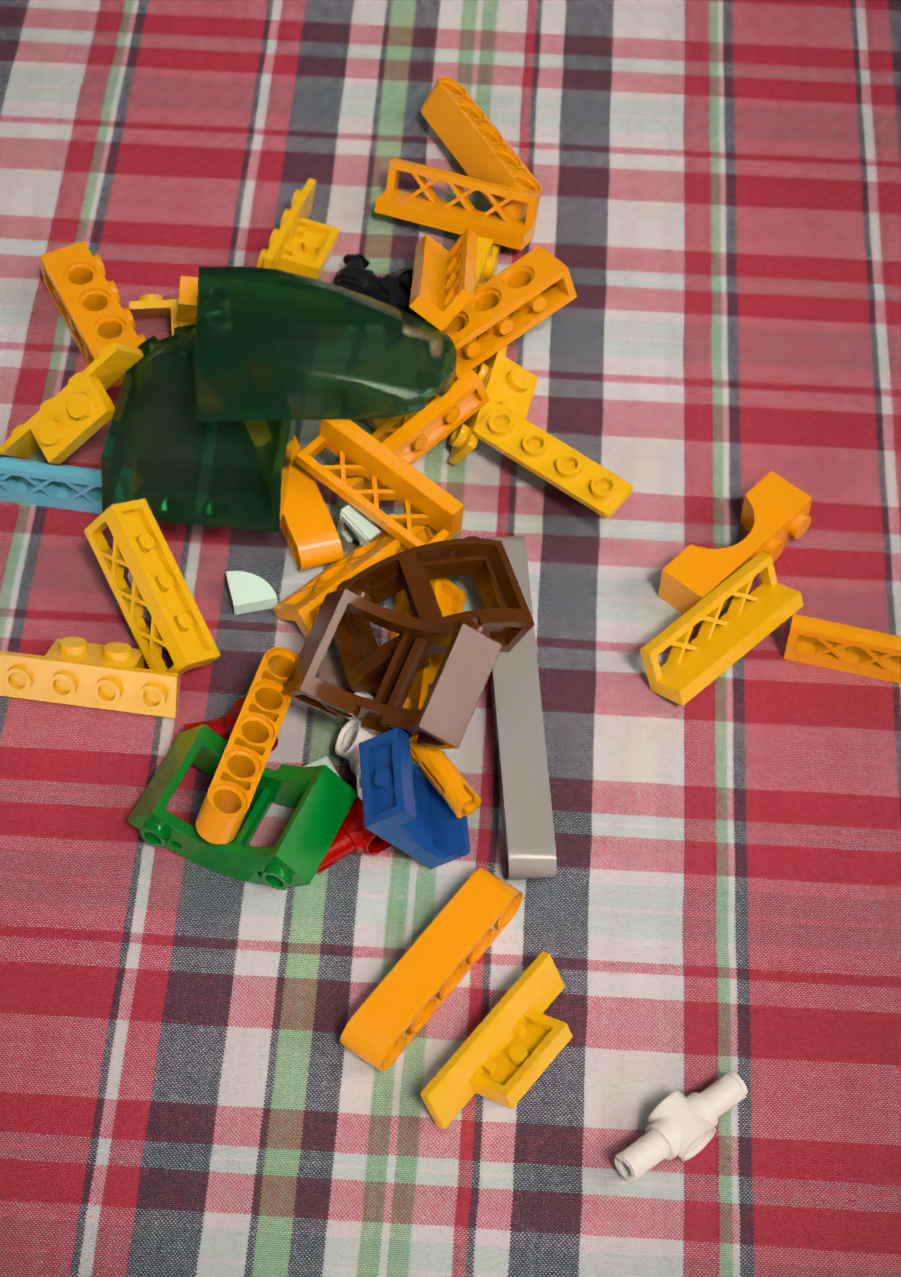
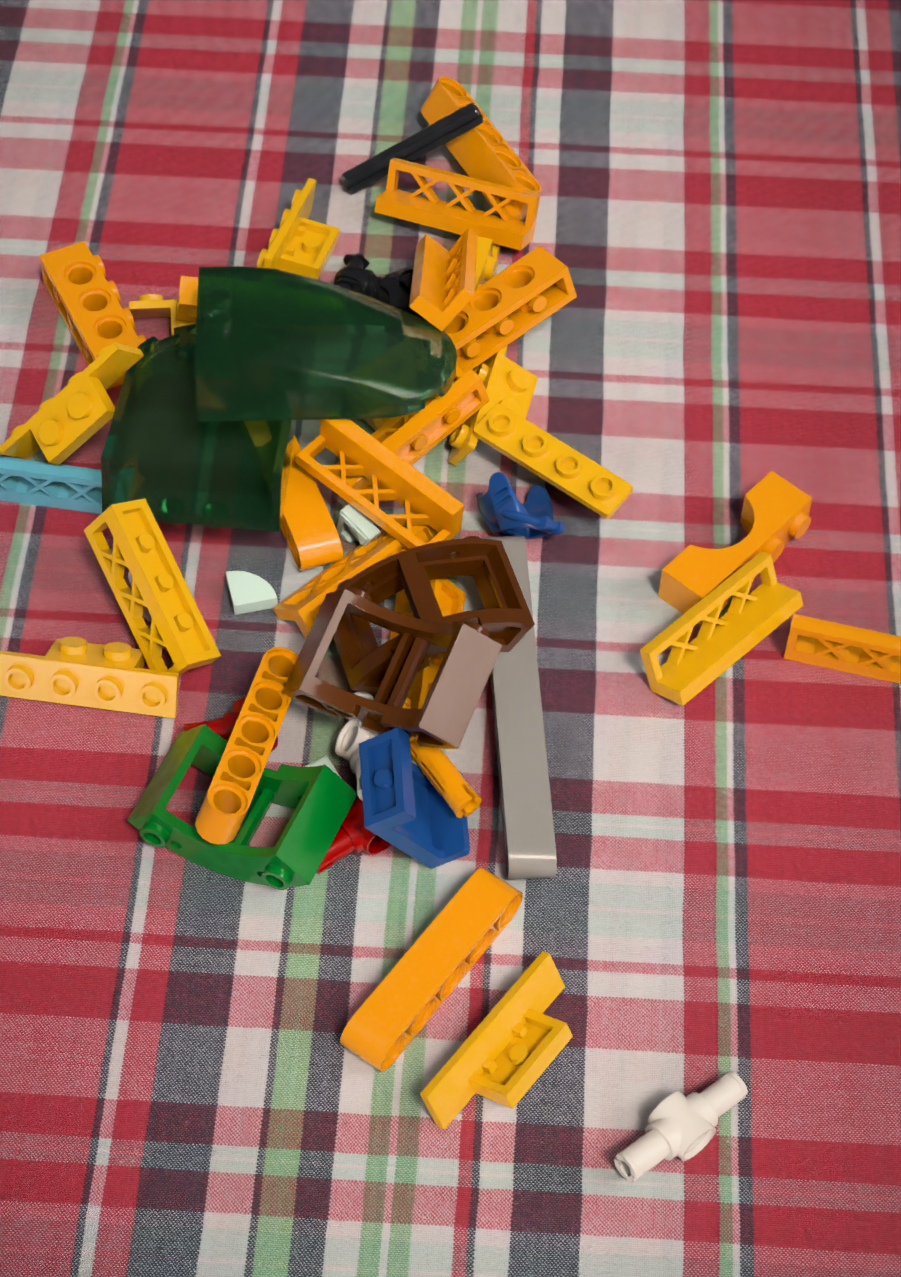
(413, 147): none -> black axle
(510, 518): none -> blue helmet

